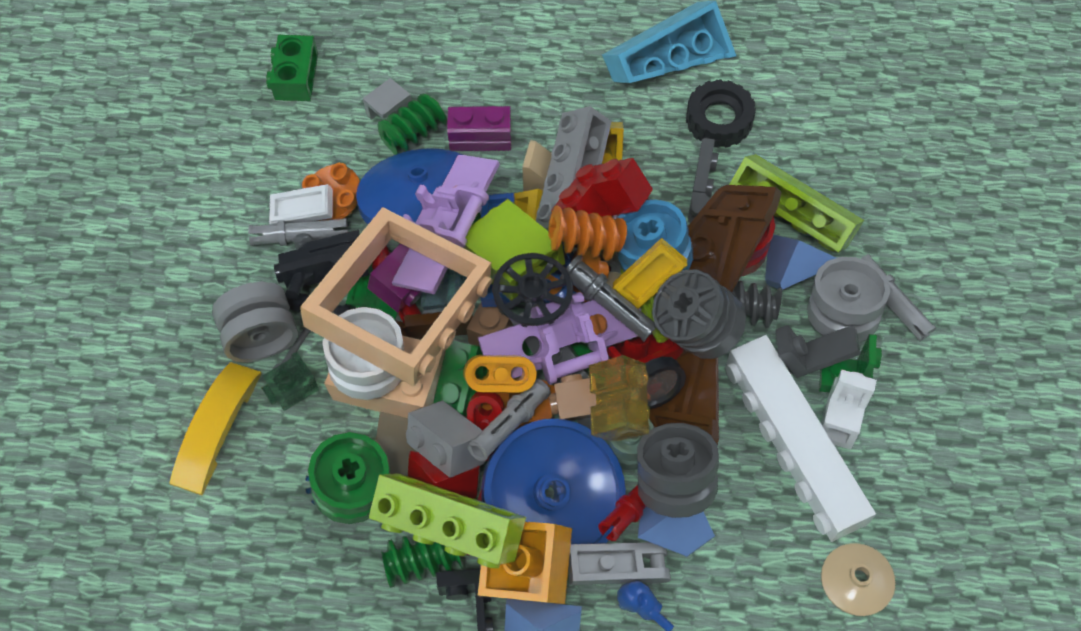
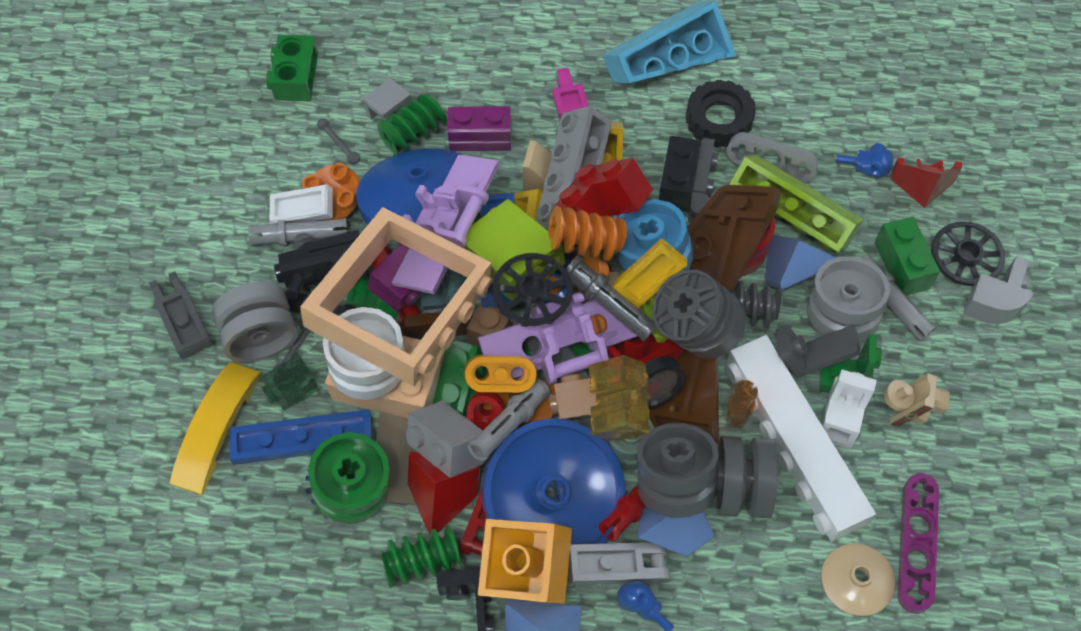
(180, 318): none -> dark grey hinge
(293, 436): none -> blue plate
(353, 157): none -> dark grey hinge
(447, 519): lime brick -> none
(568, 96): none -> dark pink plate
(680, 172): none -> black brick
(741, 403): none -> clear orange pin
(746, 477): none -> dark grey wheel
(796, 154): none -> light grey beam
(872, 162): none -> blue piece
(907, 256): none -> green brick
(915, 399): none -> tan hips
(922, 543): none -> magenta beam
(924, 181): none -> red slope
(967, 253): none -> black wheel
(999, 300): none -> light grey brick

